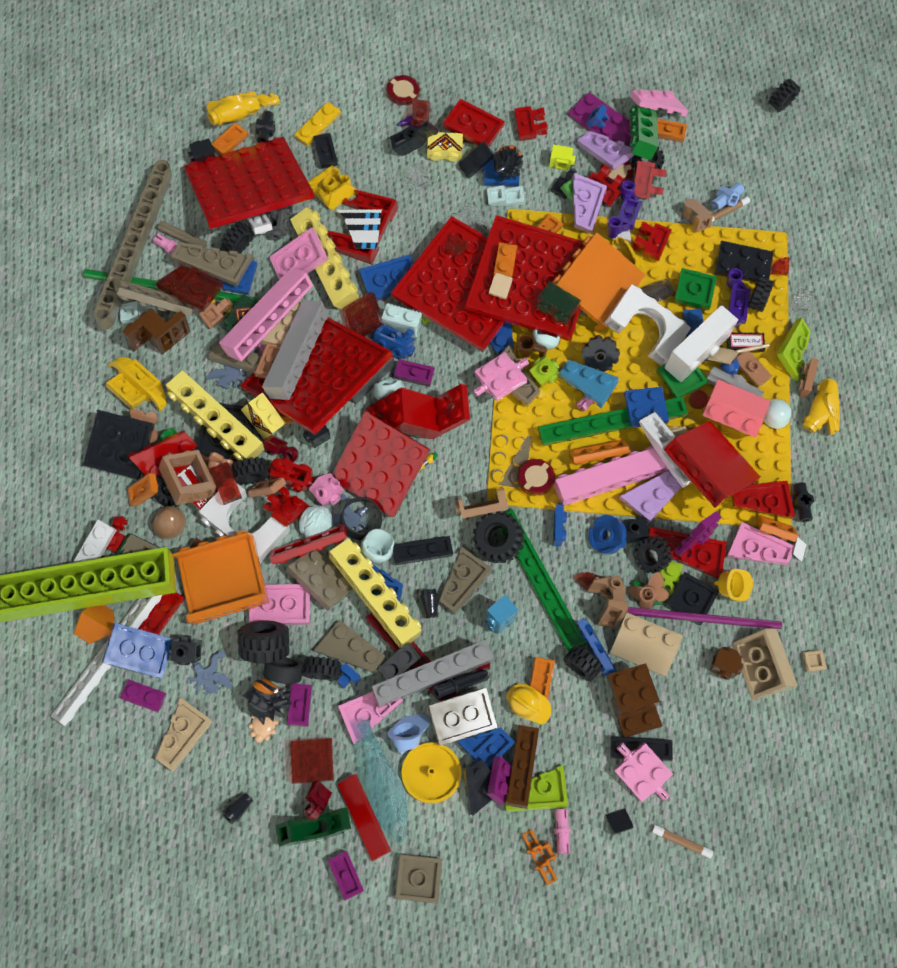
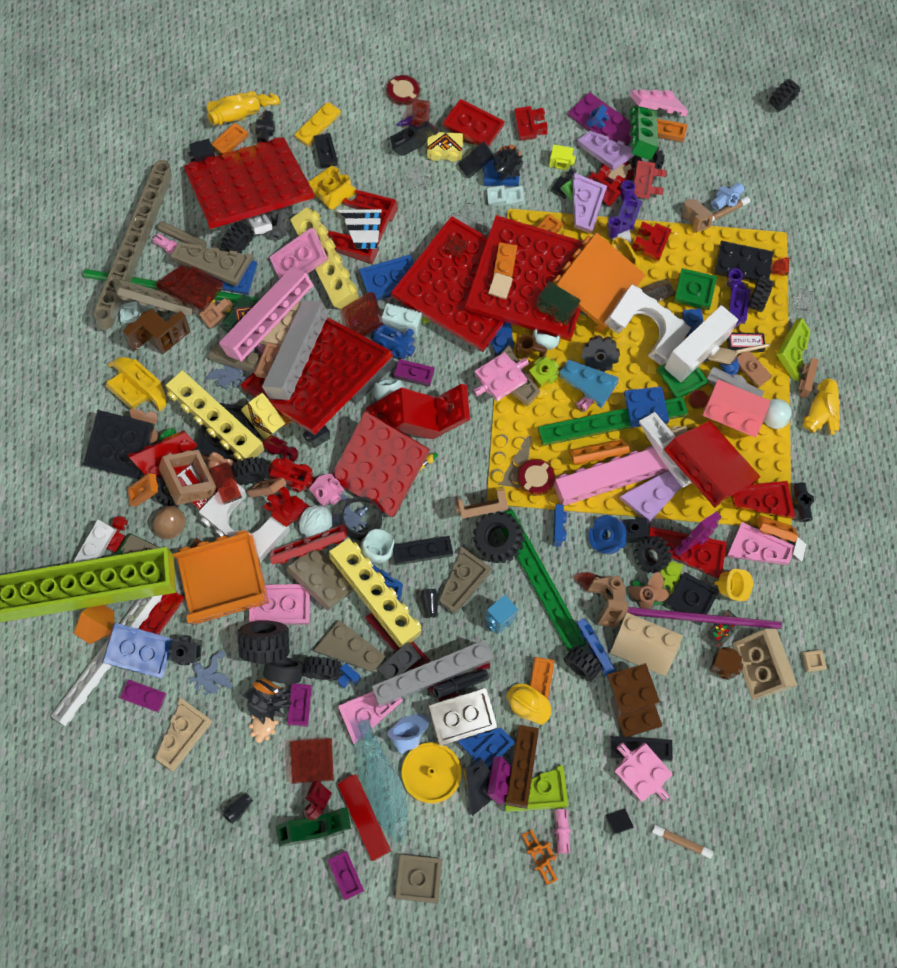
(720, 633): none -> clear smoke tile

